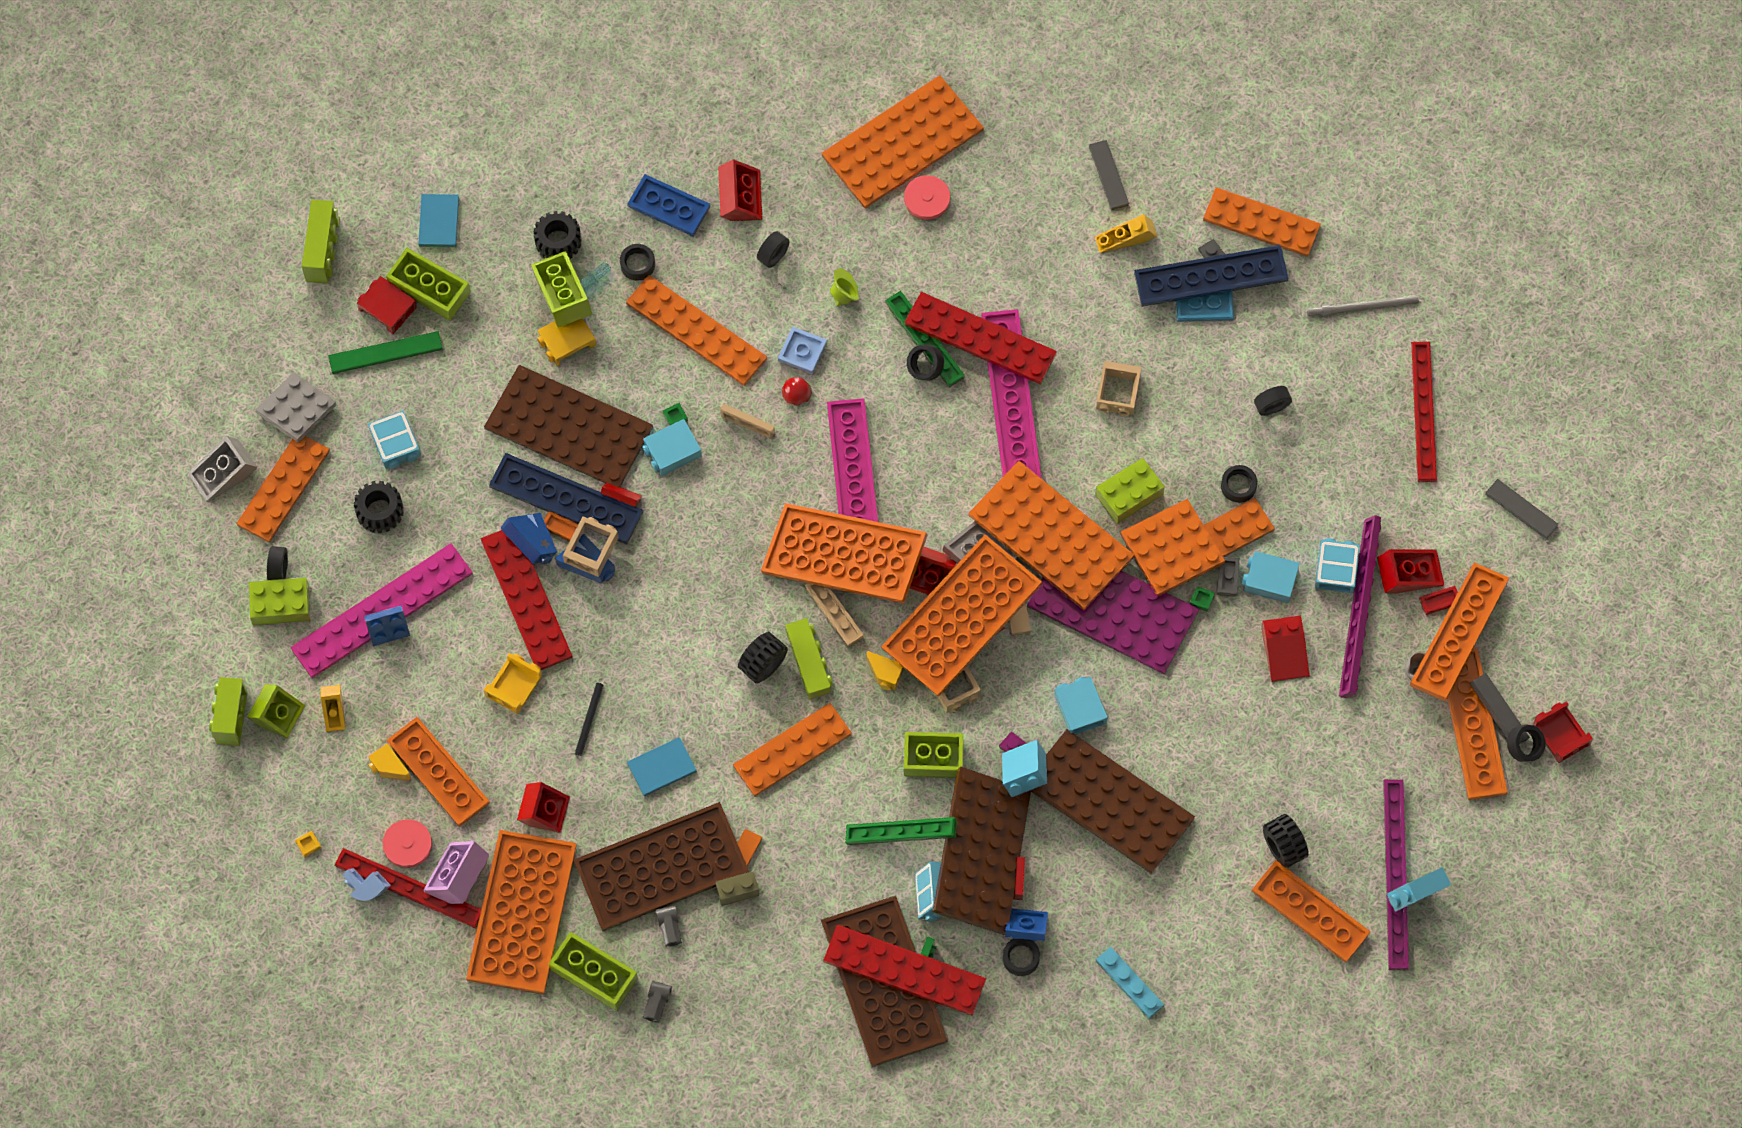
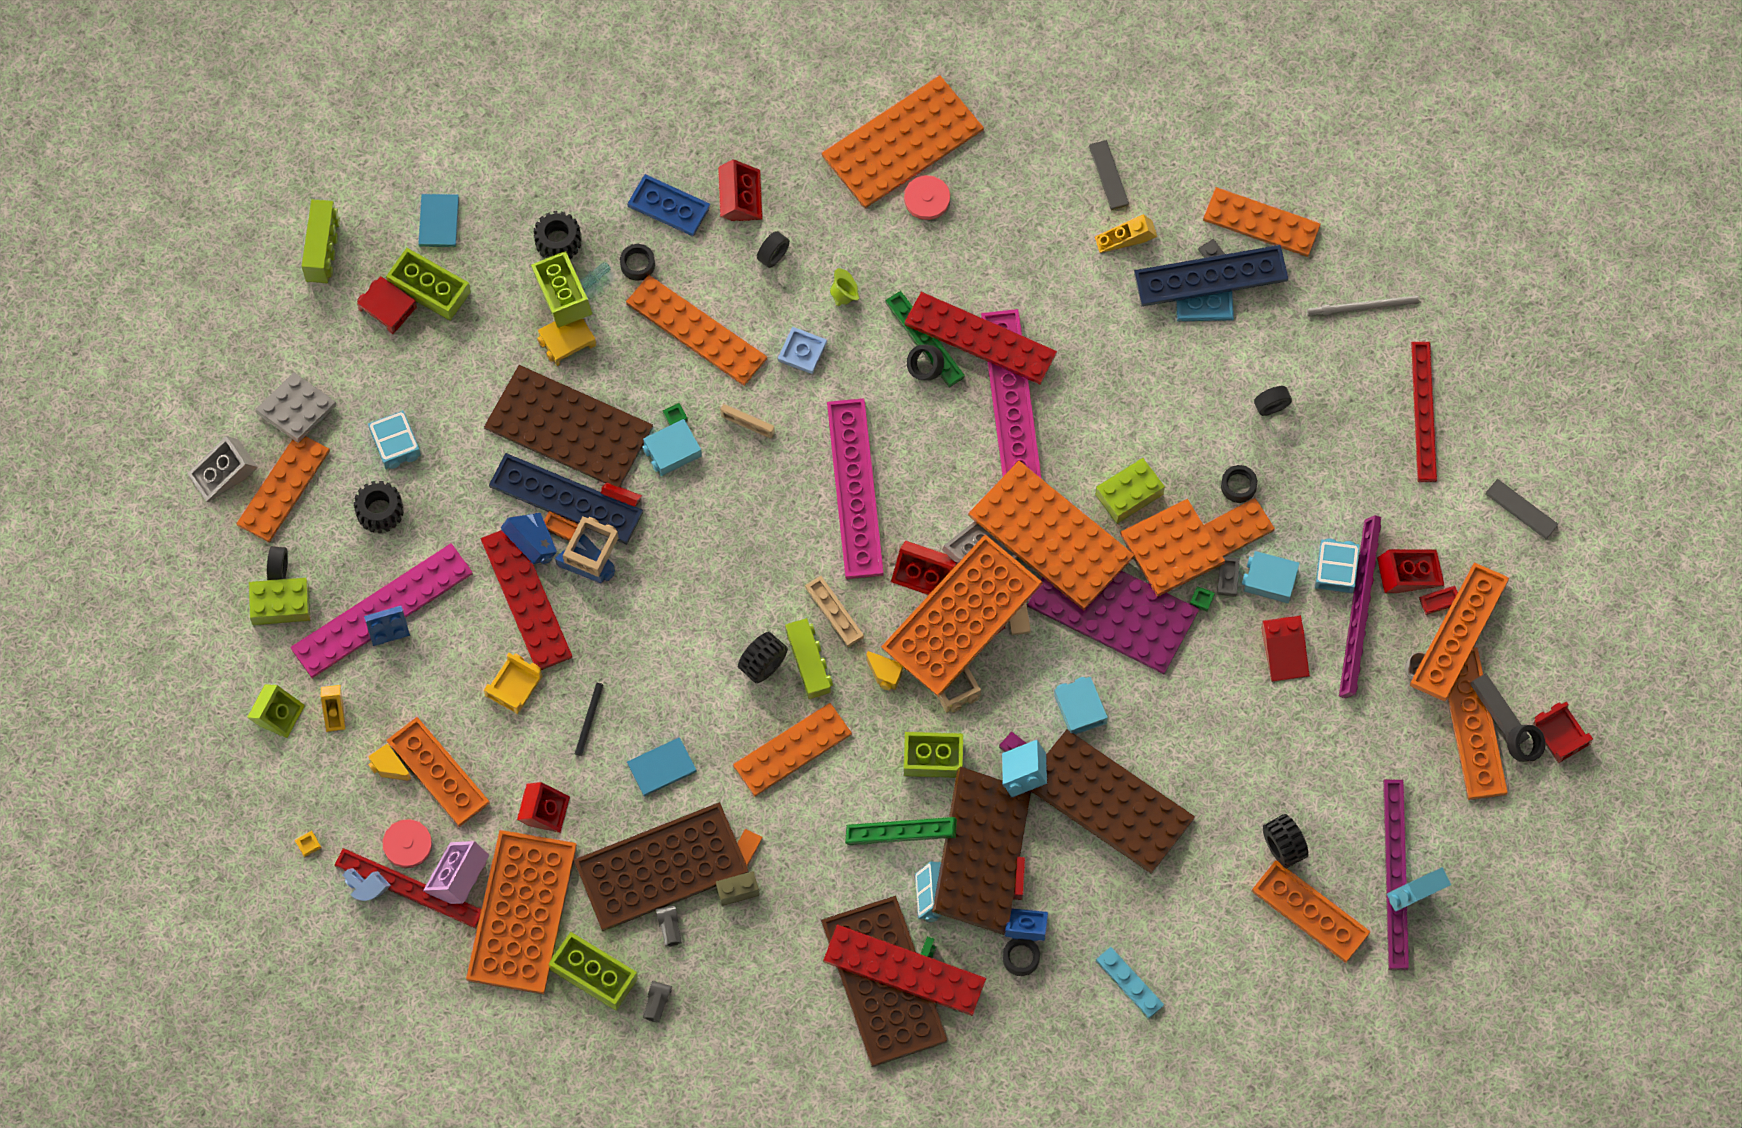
(228, 711): lime brick -> none
(385, 352): green tile -> none
(796, 391): red hair -> none
(844, 553): orange plate -> none
(1121, 371): tan window -> none

